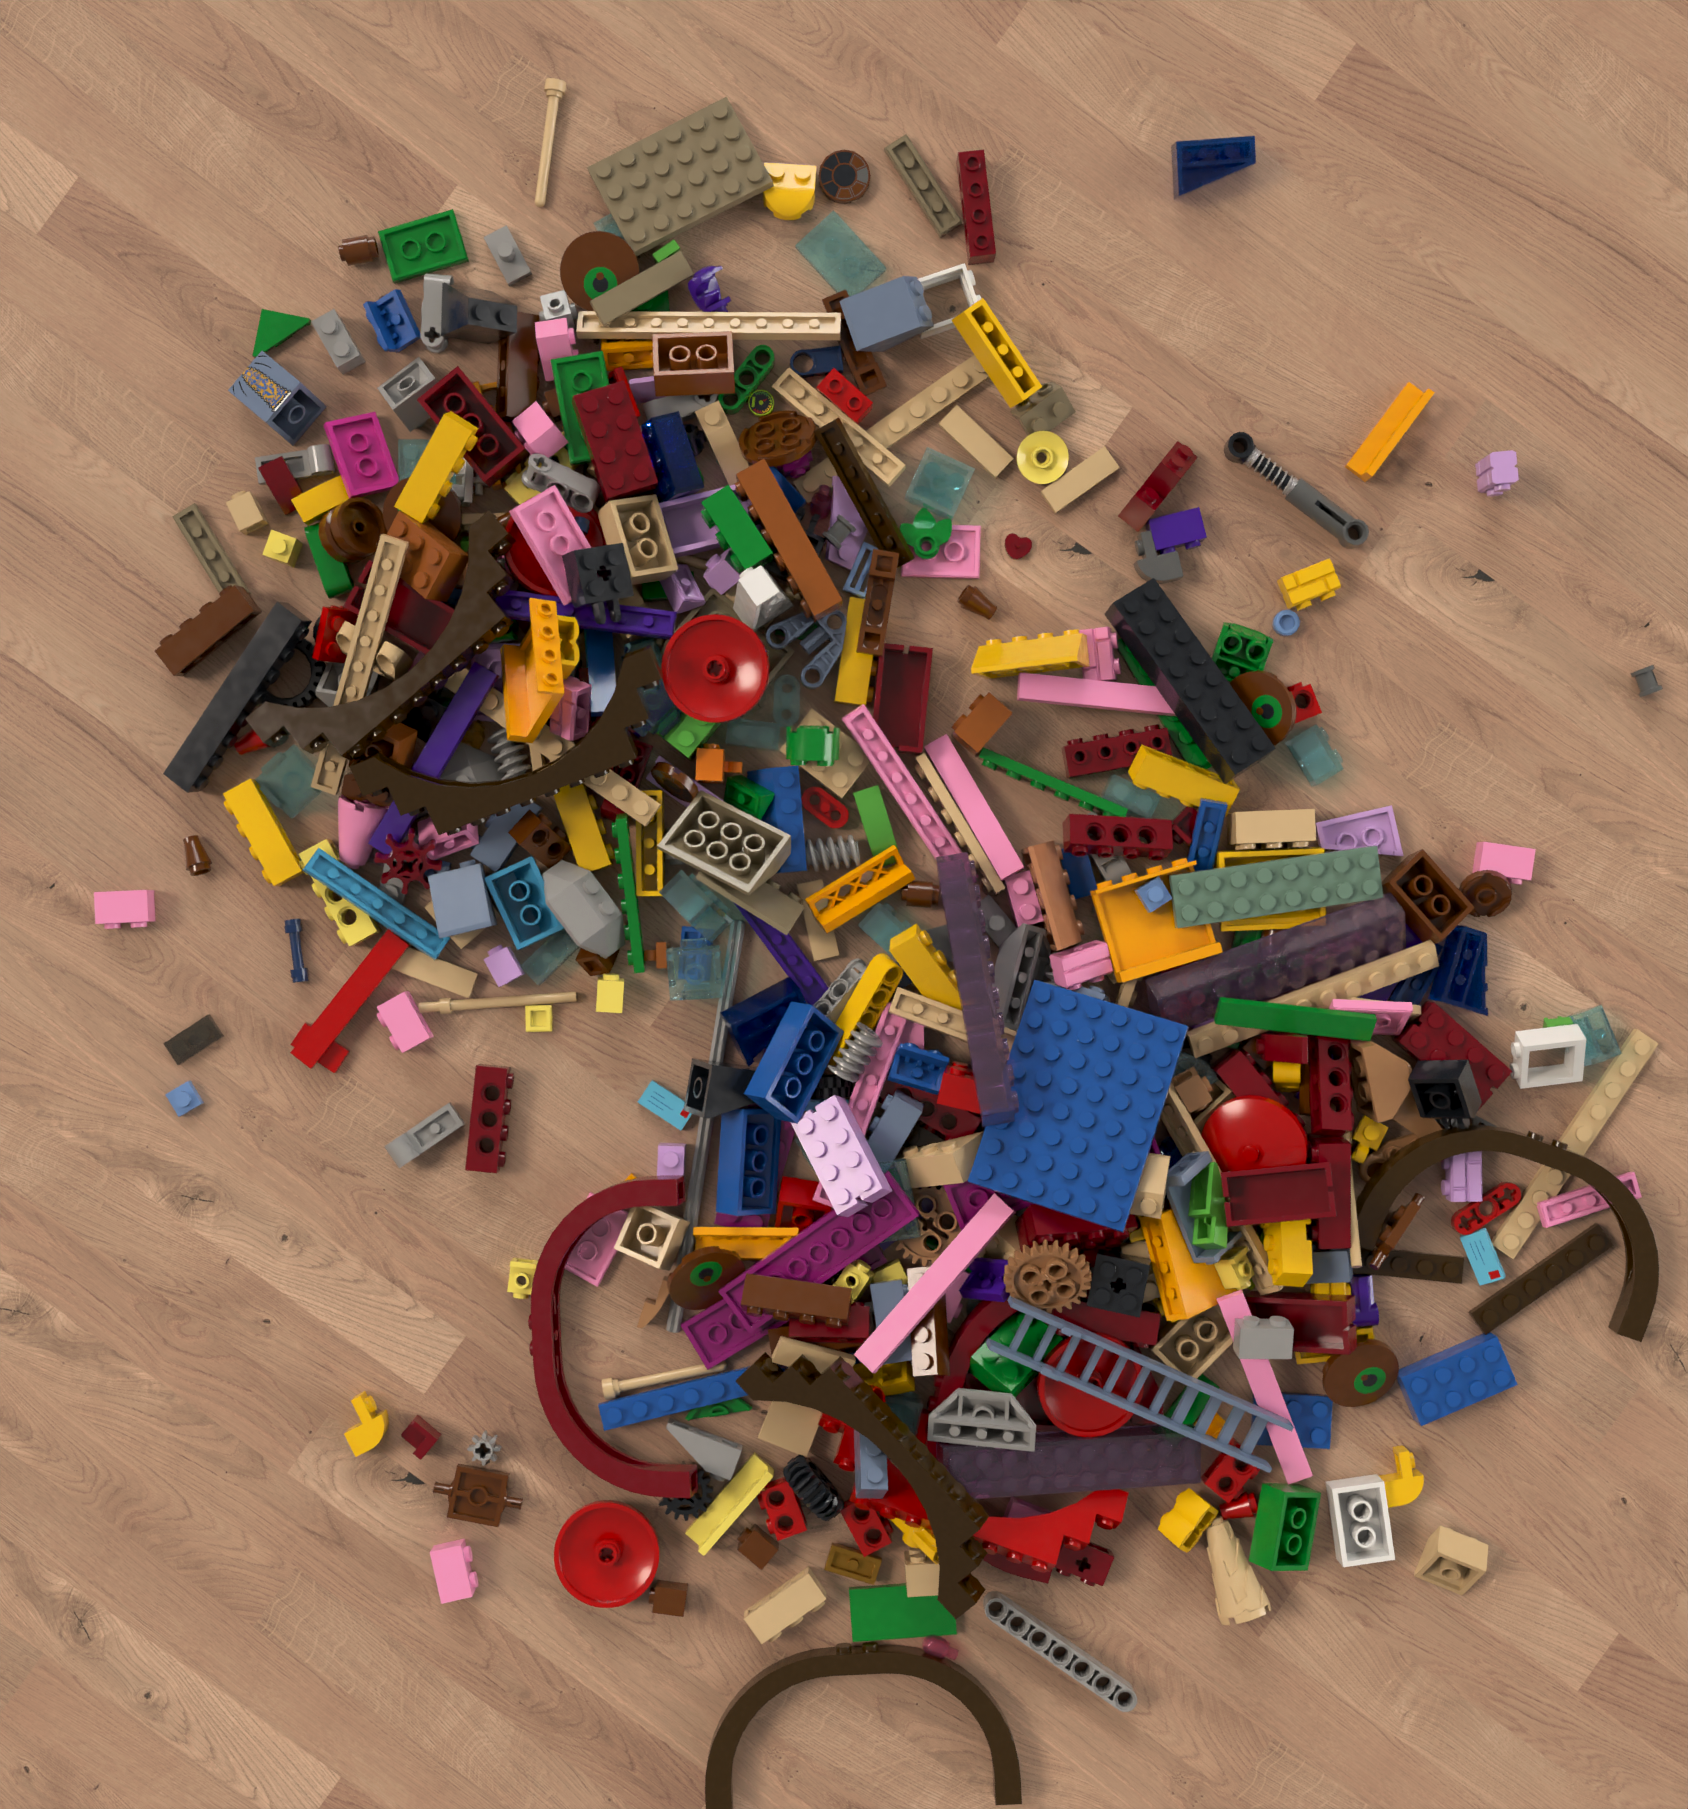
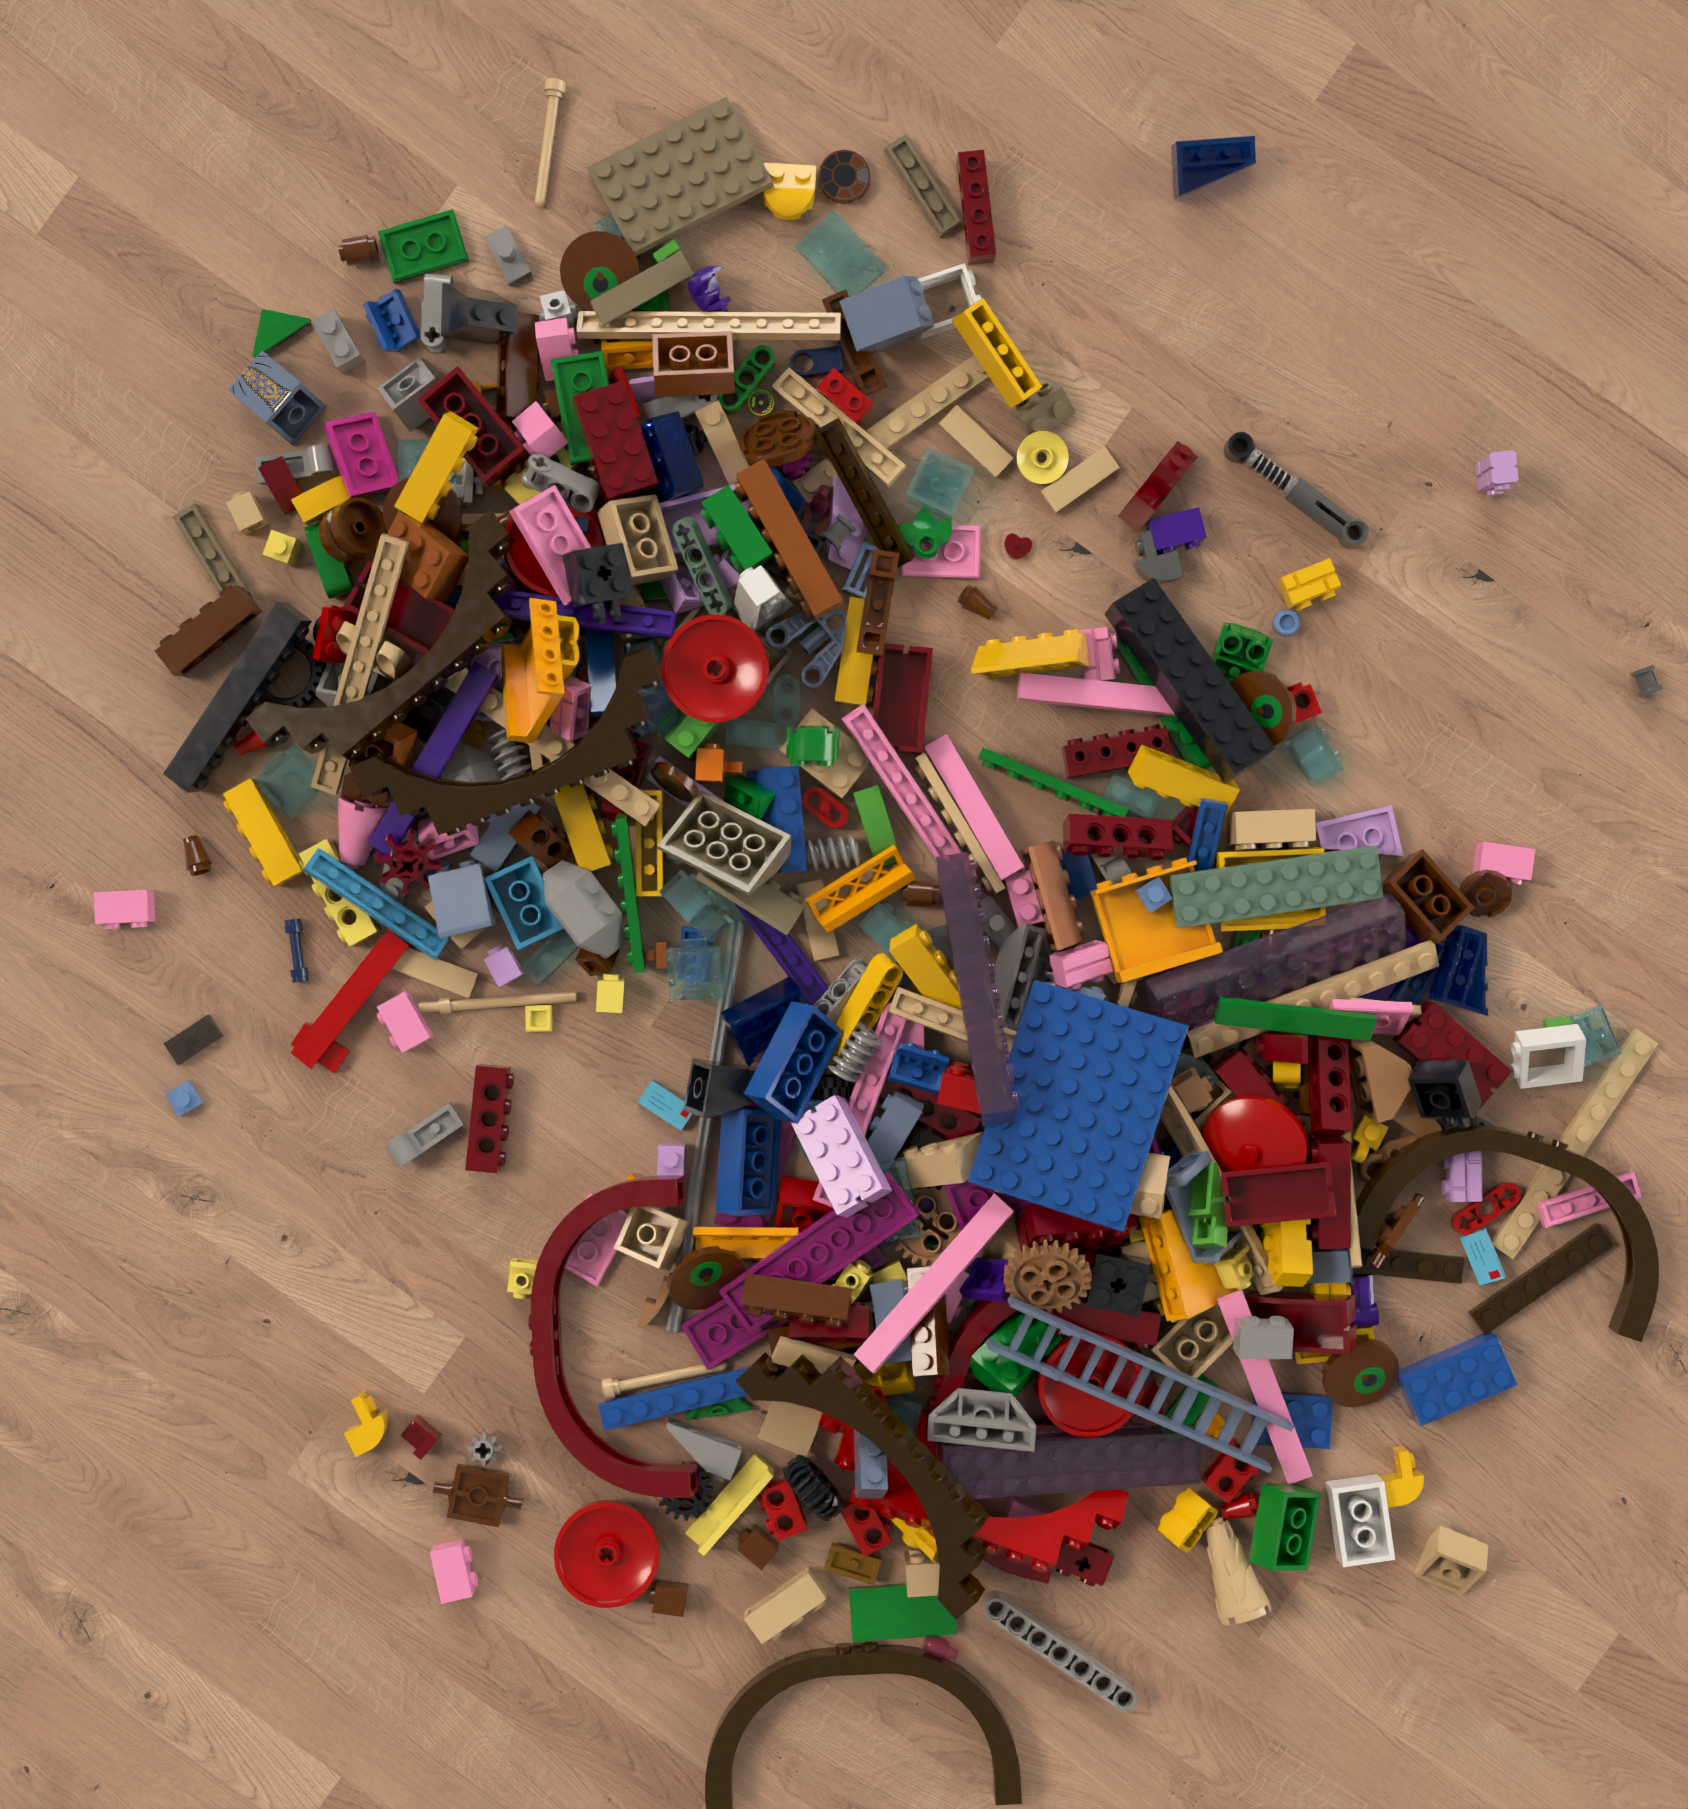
(697, 568): none -> sand green beam
(981, 724): dark orange brick -> none
(1388, 431): light orange fence -> none

